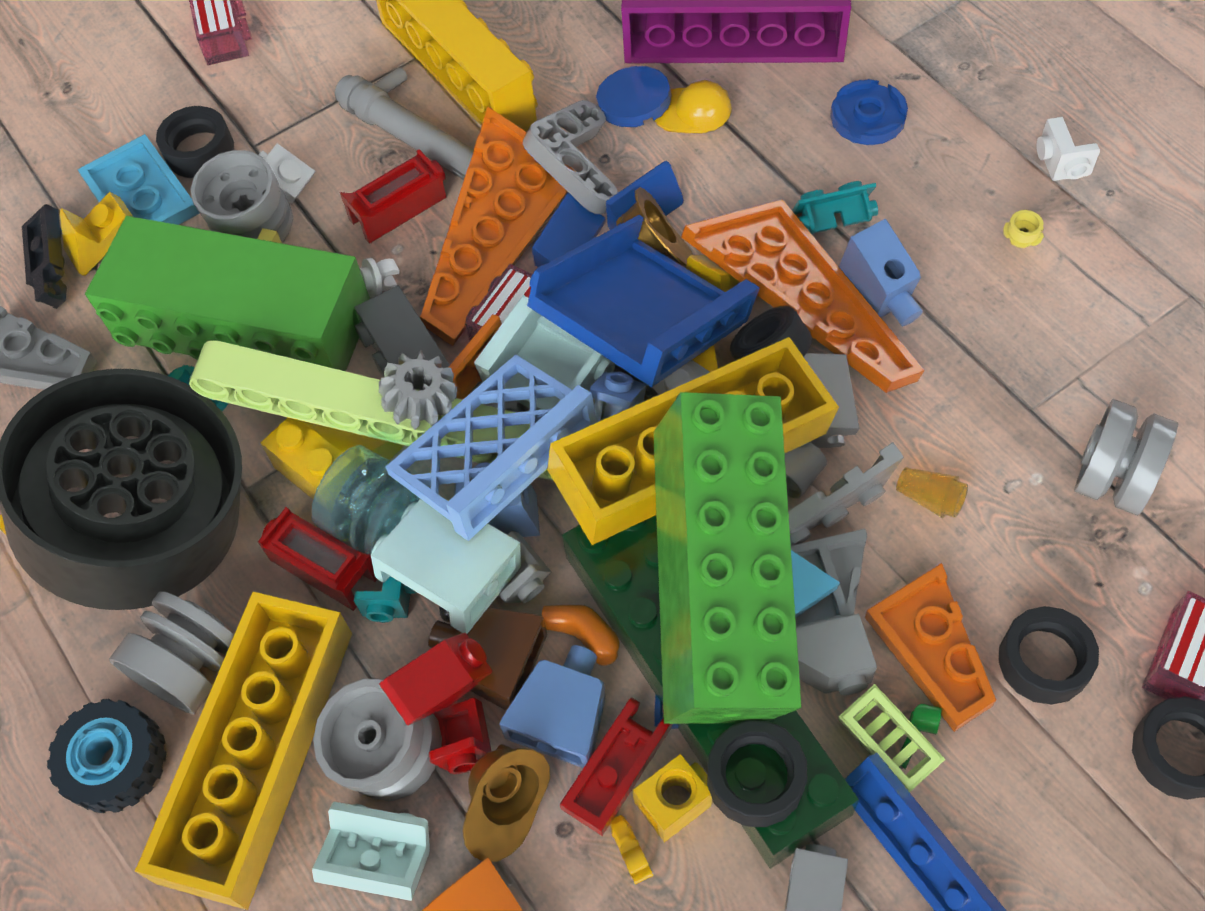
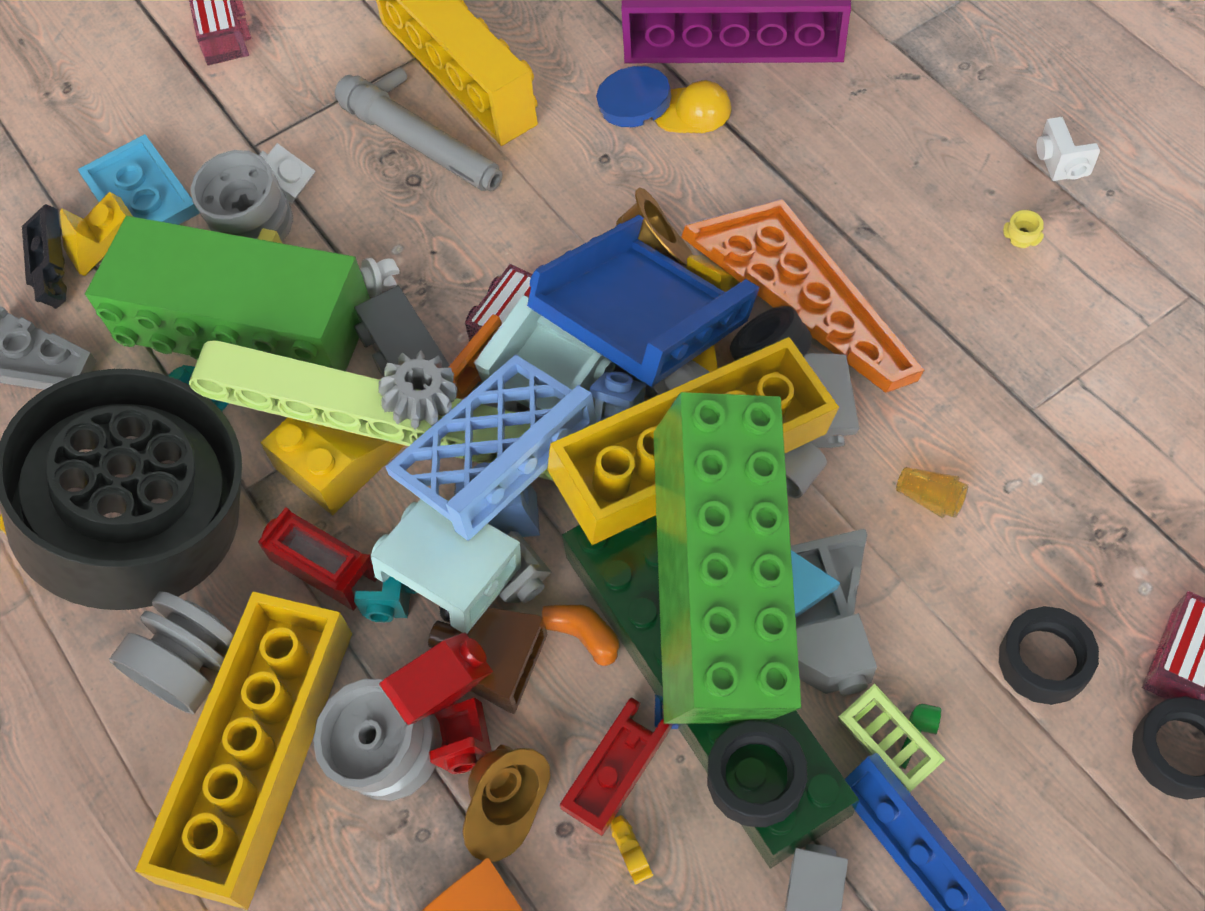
(86, 738): black wheel -> none
(184, 124): black tyre -> none
(360, 499): clear light blue wheel -> none
(373, 851): light aqua bracket -> none
(396, 196): red window -> none
(494, 222): orange wing -> none
(559, 709): medium blue torso -> none
(566, 230): blue slope -> none
(583, 123): light grey beam -> none
(658, 182): blue slope -> none
(666, 817): yellow brick -> none
(849, 490): light grey wing -> none
(850, 201): teal hinge -> none
(868, 112): blue tile -> none
(883, 272): medium blue torso -> none
(930, 642): orange wing -> none
(1132, 459): light grey wheel -> none

